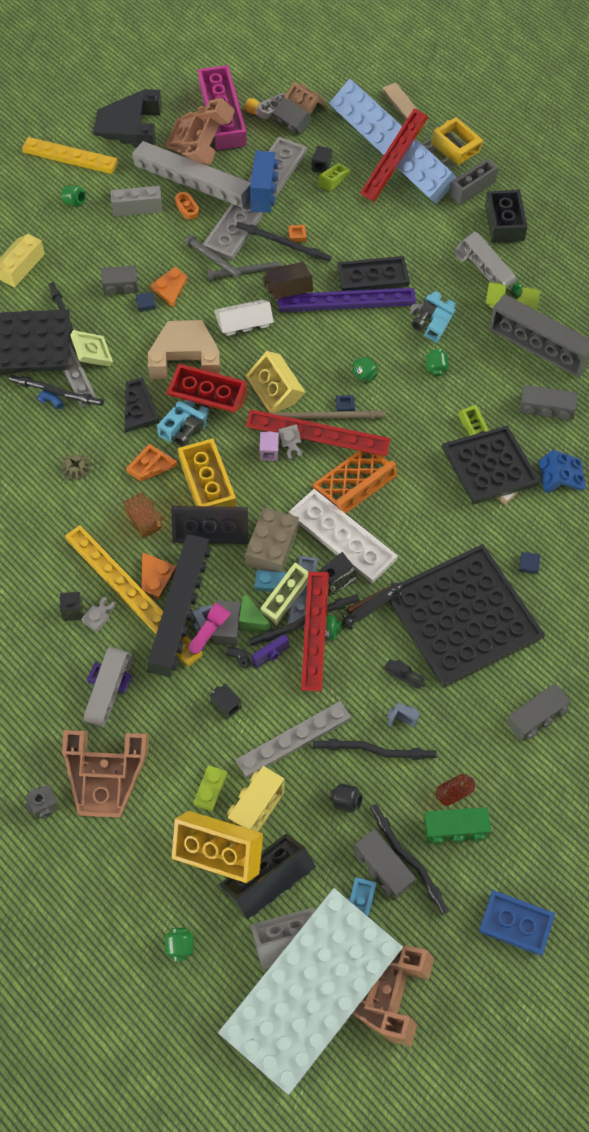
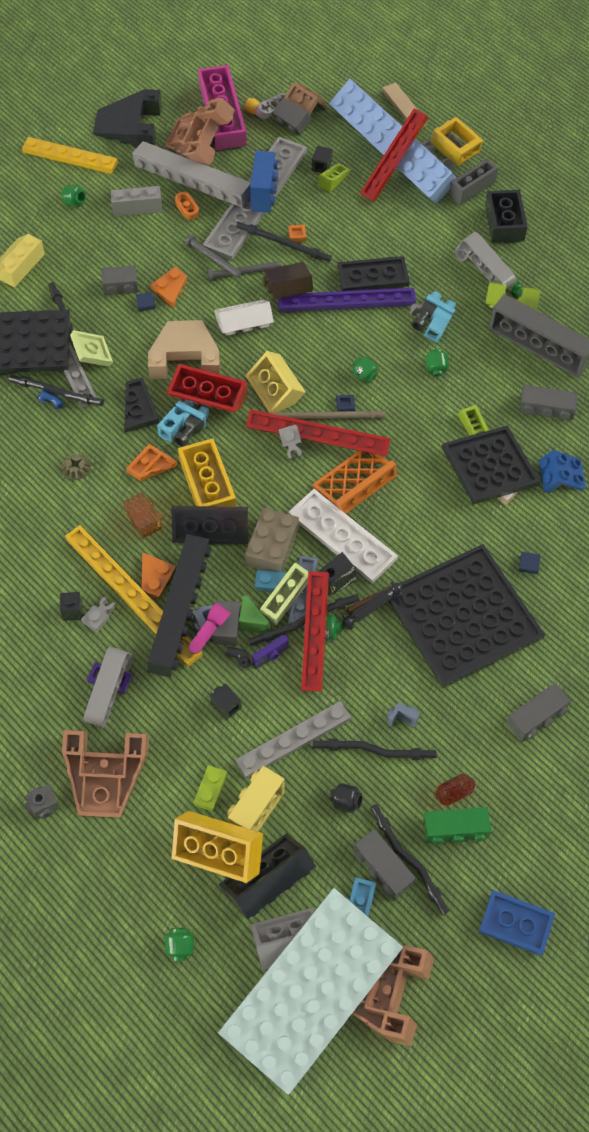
(269, 446): lavender brick -> none
(403, 672): black piece -> none

